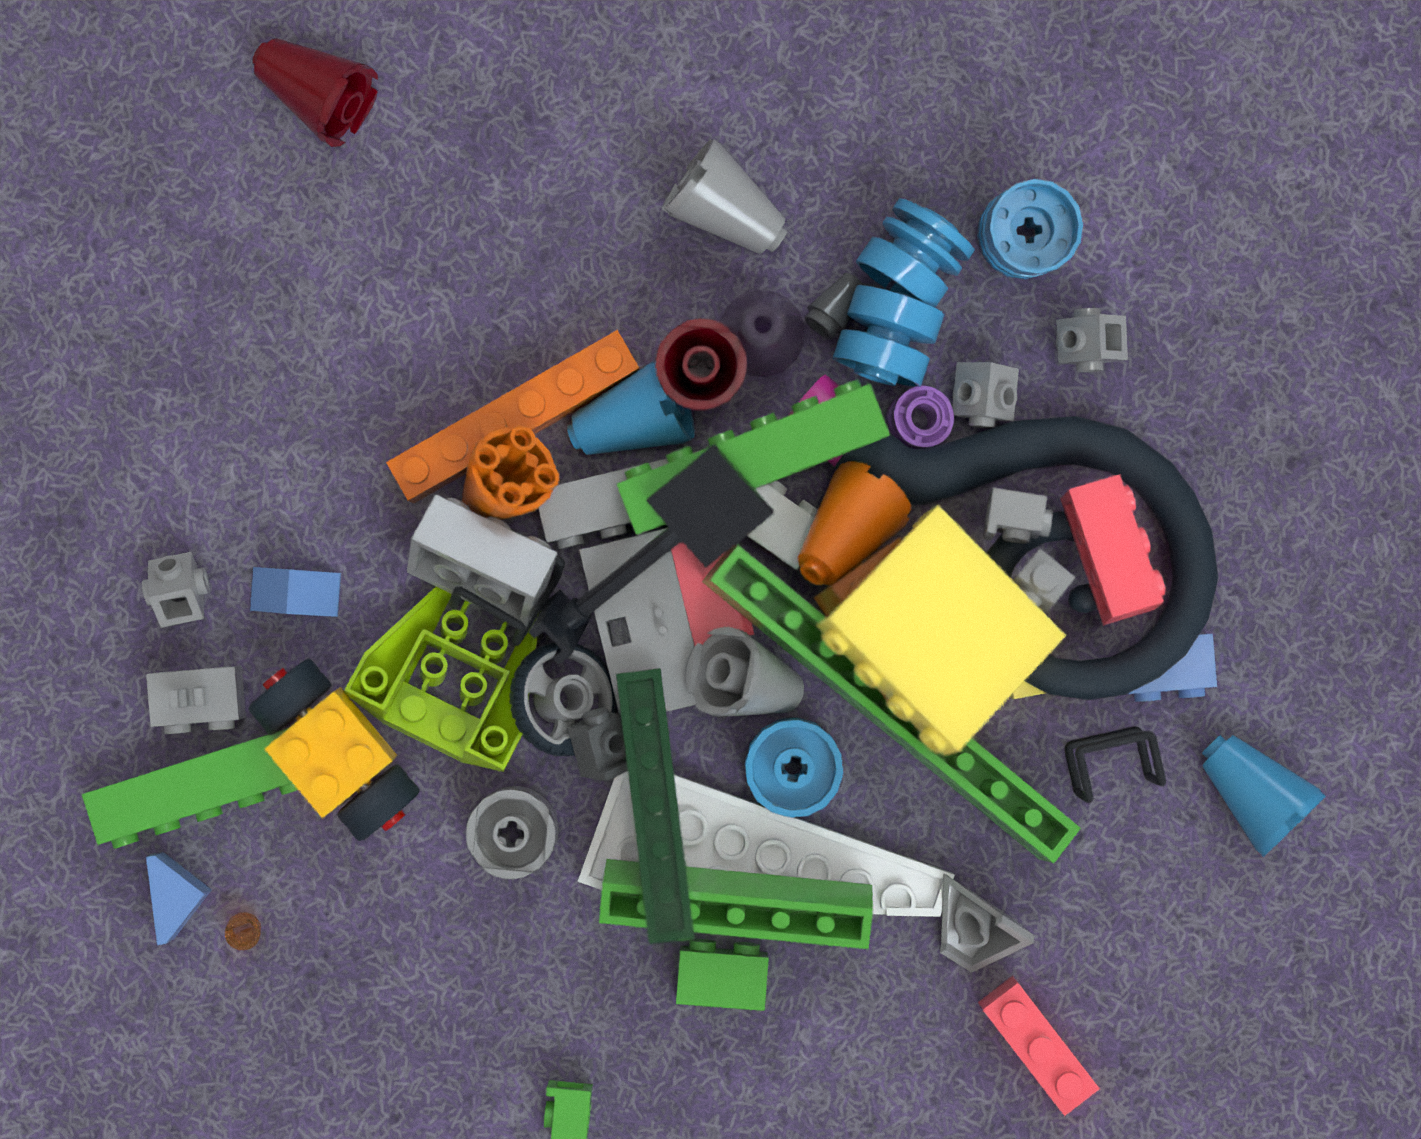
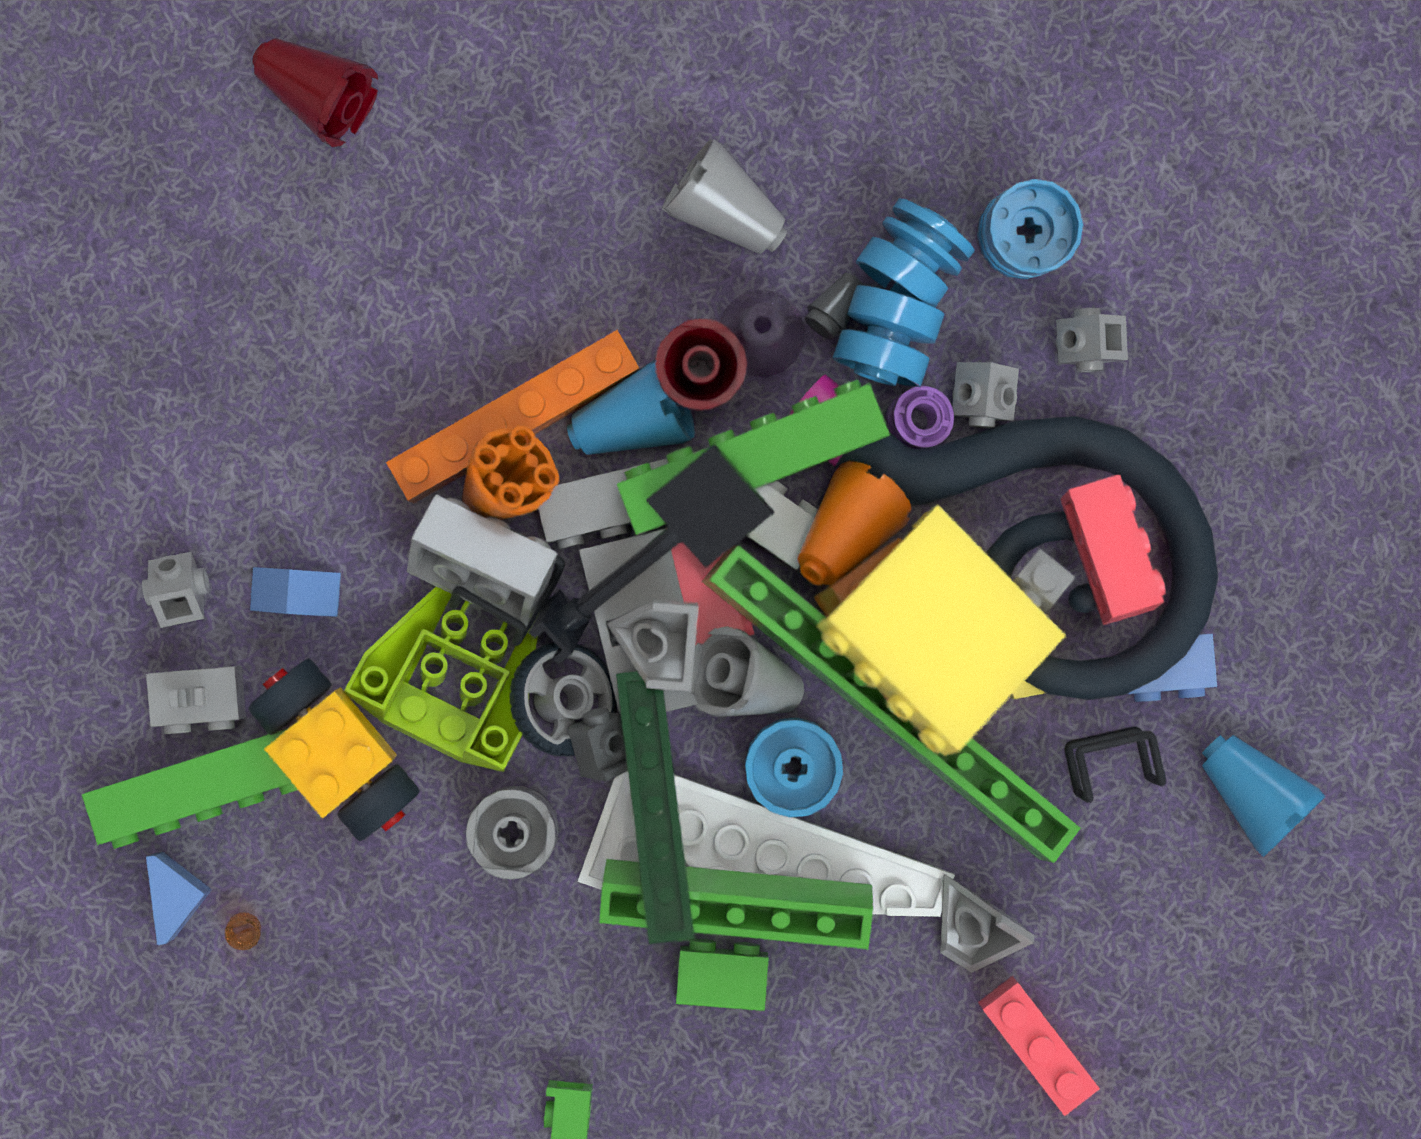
(660, 642): none -> light grey slope
(1016, 516): light grey brick -> none

